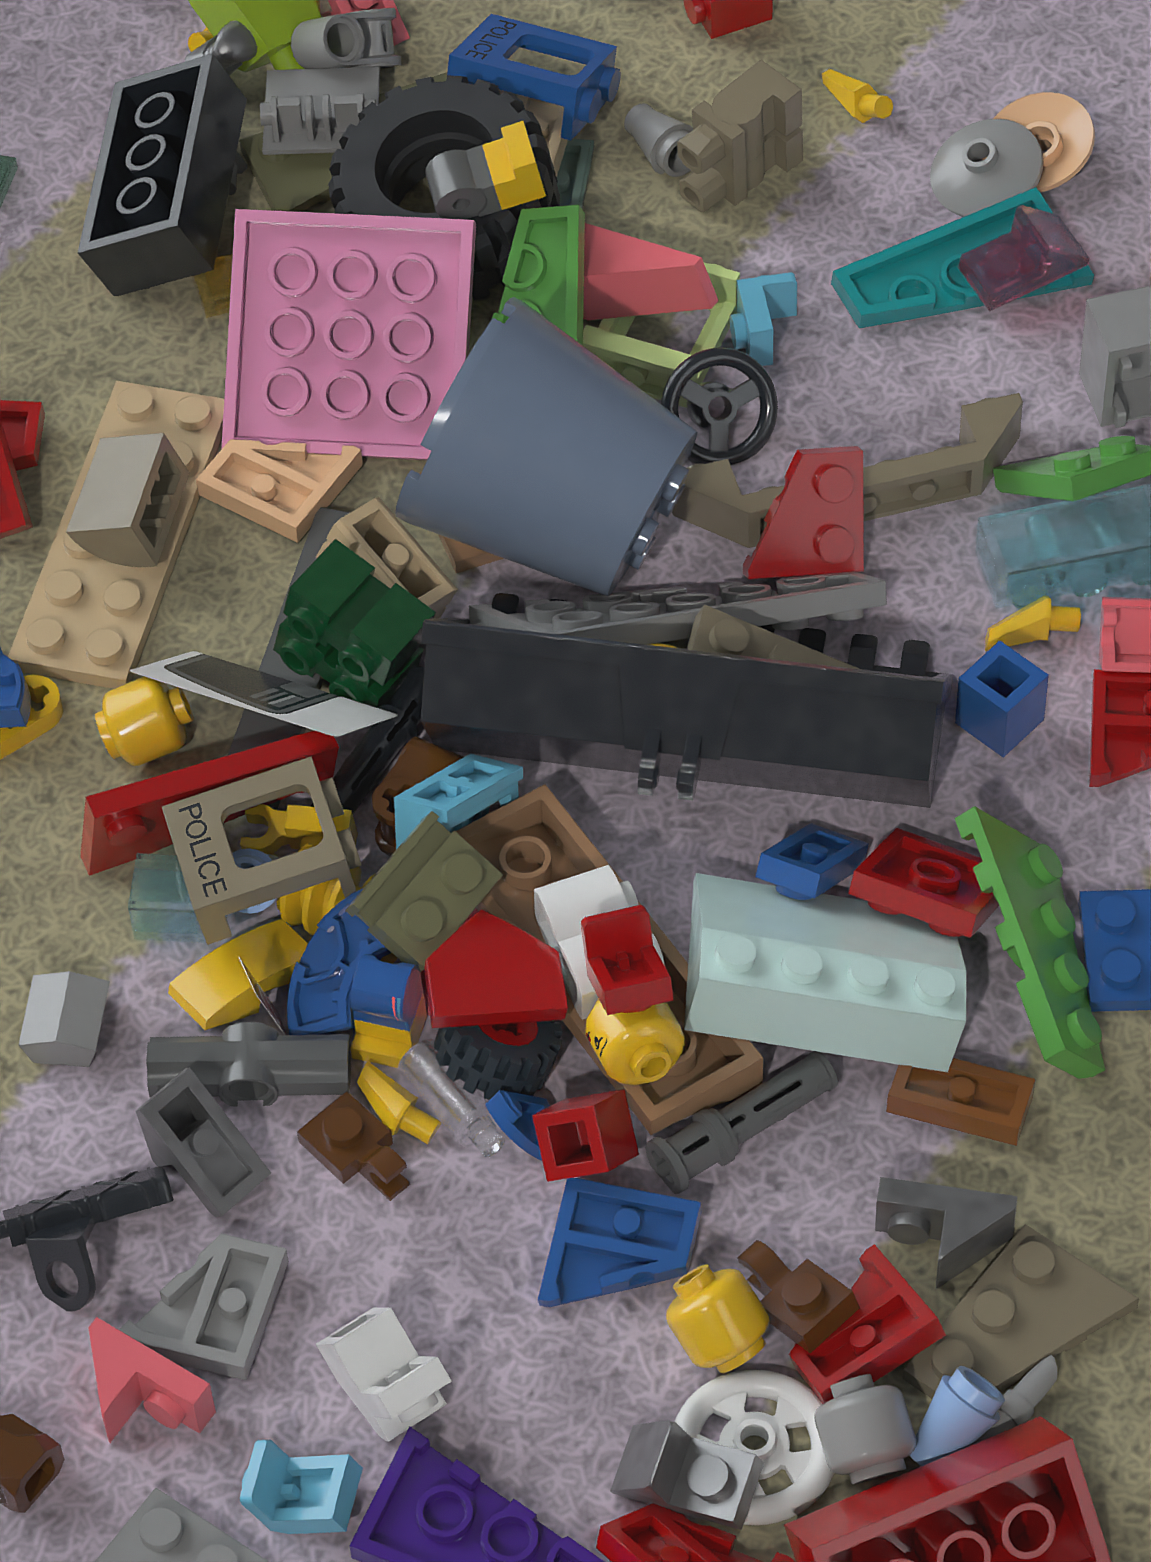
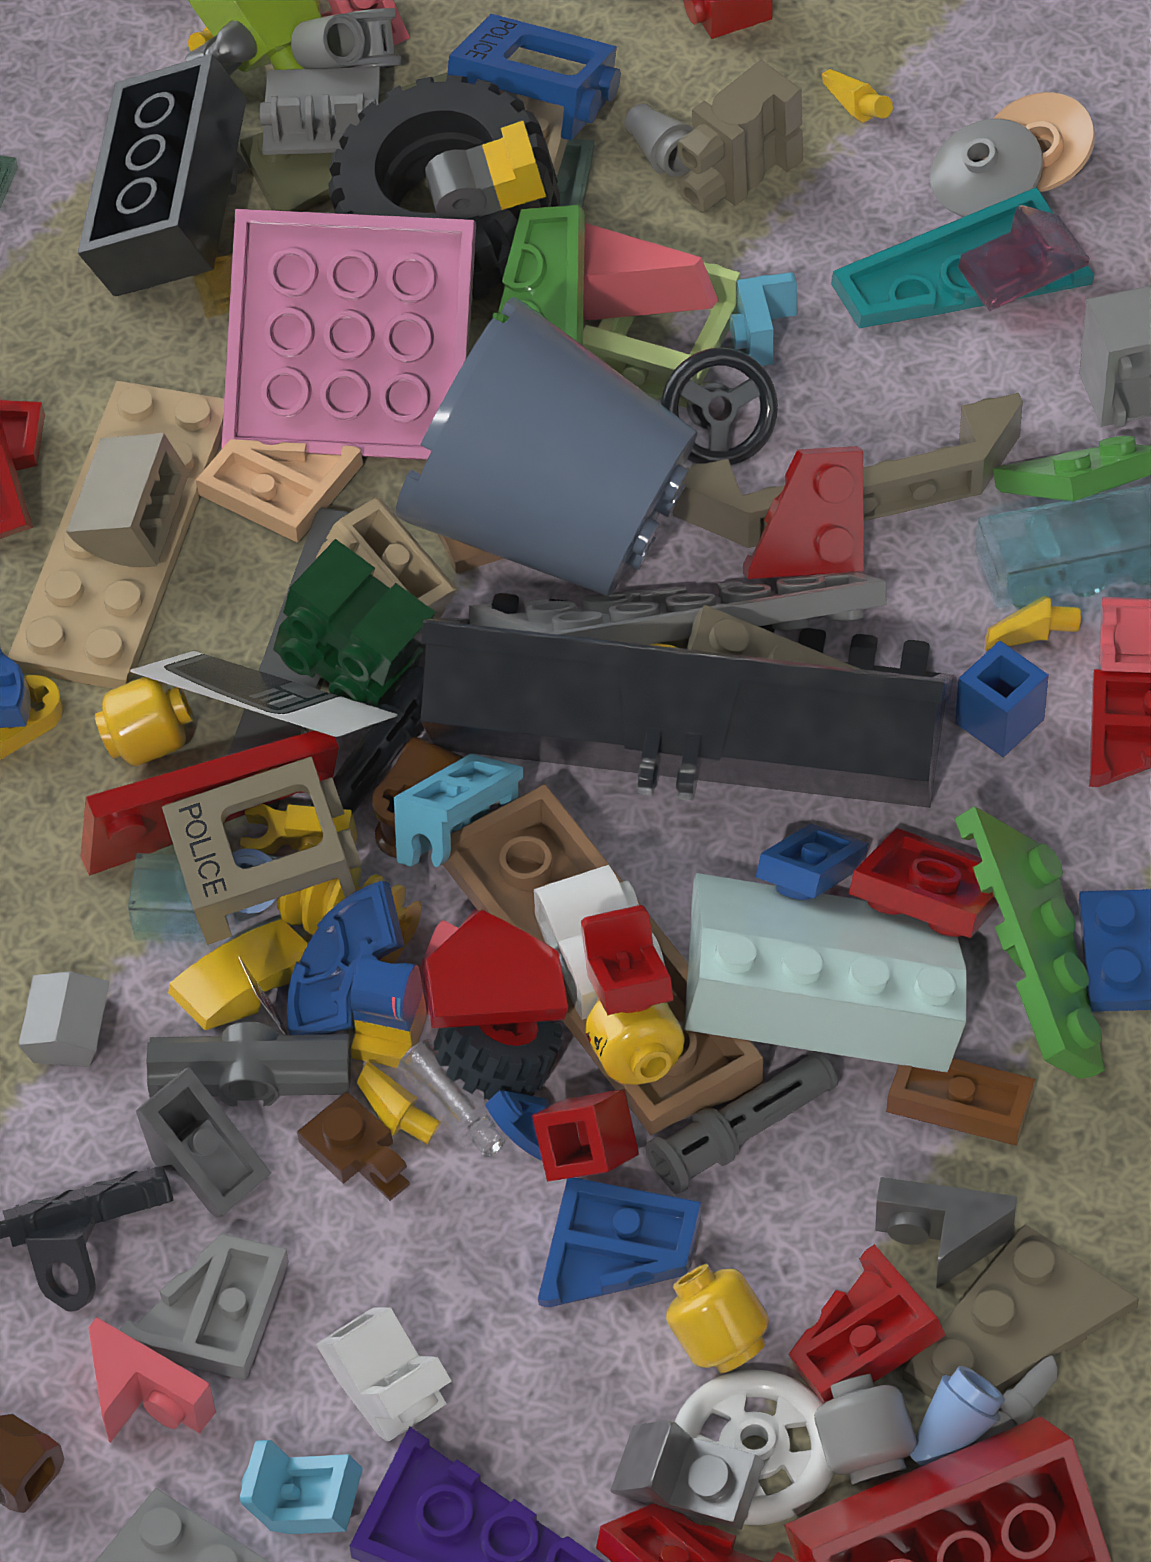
(424, 891): olive plate -> none
(799, 1303): reddish brown plate -> none

